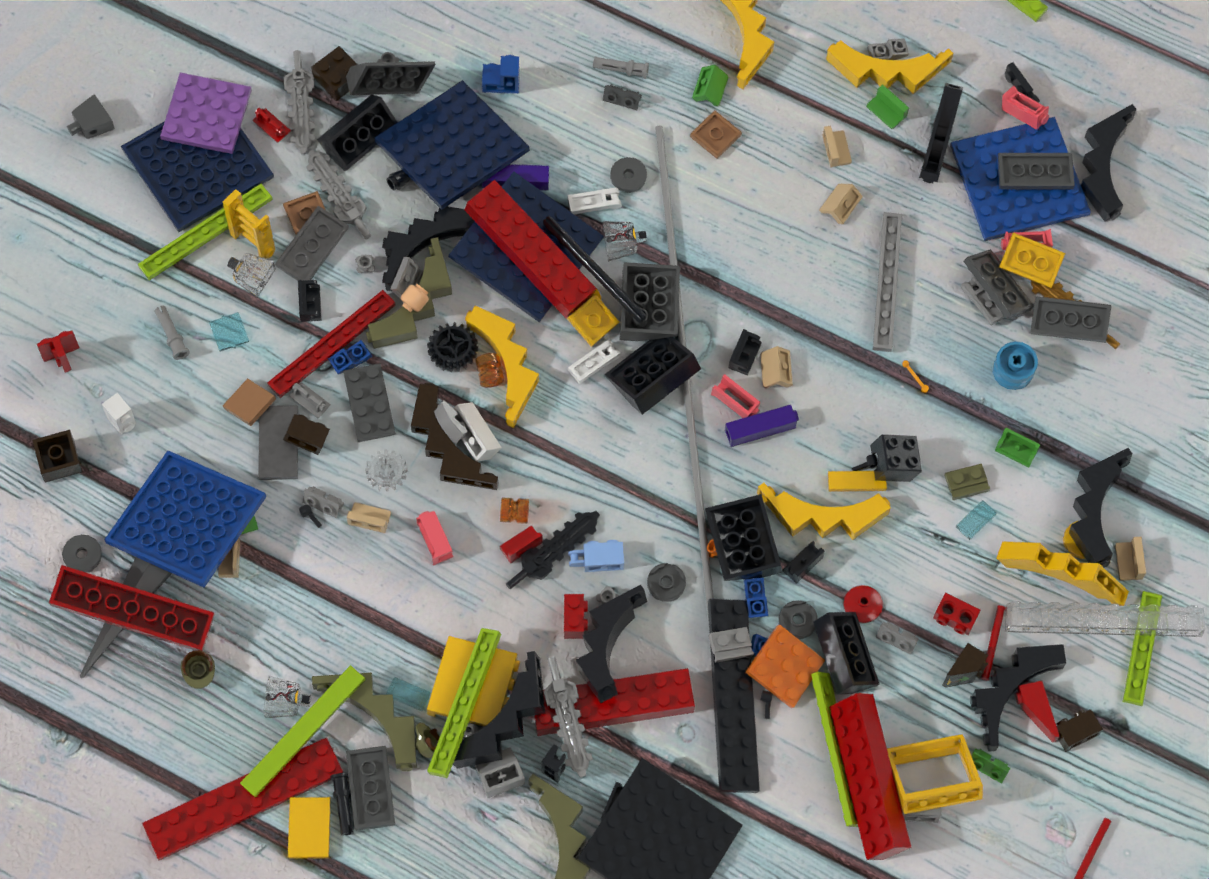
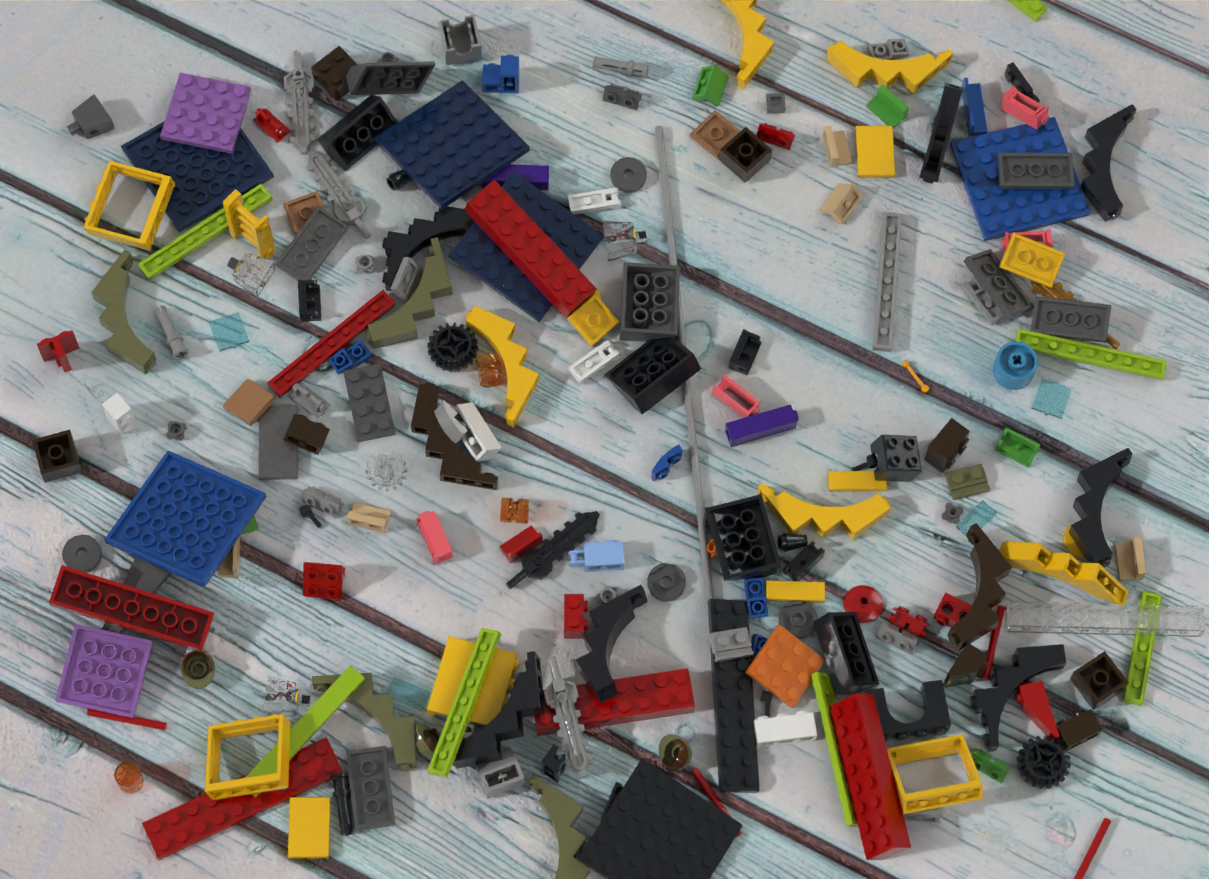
(104, 671): none -> medium lavender plate
(111, 294): none -> olive arch
(129, 777): none -> clear orange wheel
(135, 720): none -> red bar
(156, 213): none -> yellow window
(172, 426): none -> flat silver plate
(249, 785): none -> yellow window
(323, 580): none -> red bracket
(414, 298): light nougat head -> none
(460, 41): none -> light grey piece
(594, 269): black axle -> none
(662, 467): none -> blue slope
(675, 752): none -> olive piece
(709, 792): none -> red bar
(745, 154): none -> dark brown brick
(775, 103): none -> flat silver plate
(776, 137): none -> red hinge
(776, 367): tan panel -> none
(785, 729): none -> white brick
(791, 541): none -> black cone
(795, 591): none -> yellow tile
(875, 152): none -> yellow tile
(902, 617): none -> red hinge
(934, 720): none -> black arch
(947, 445): none -> dark brown brick
(952, 518): none -> flat silver plate
(974, 108): none -> blue panel
(989, 569): none -> dark brown arch
(1051, 398): none -> clear light blue piece
(1057, 753): none -> black gear
(1093, 354): none -> lime plate
(1099, 680): none -> dark brown brick

